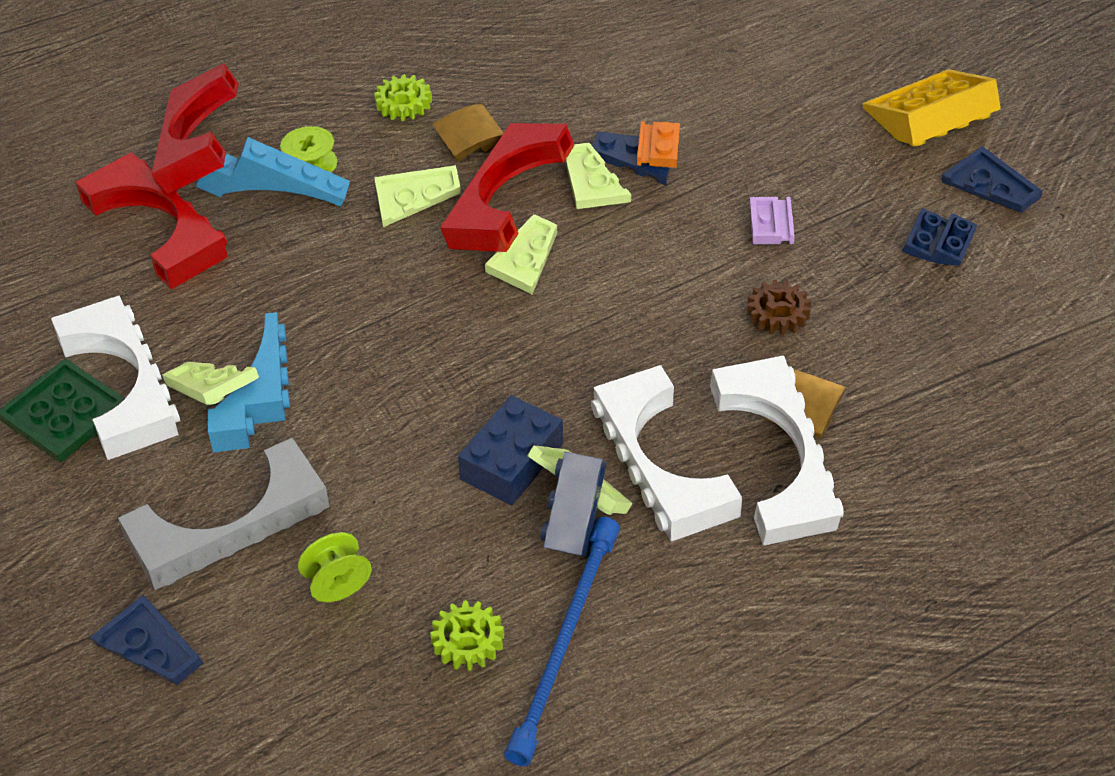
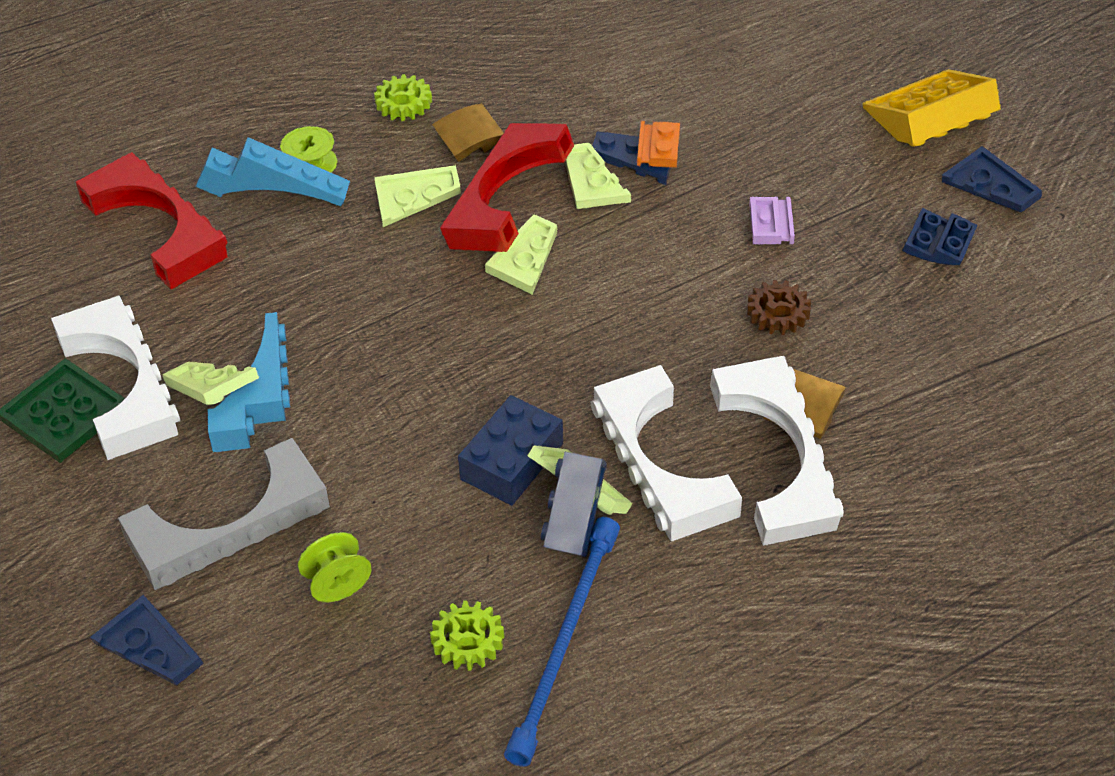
(184, 159): red arch -> none

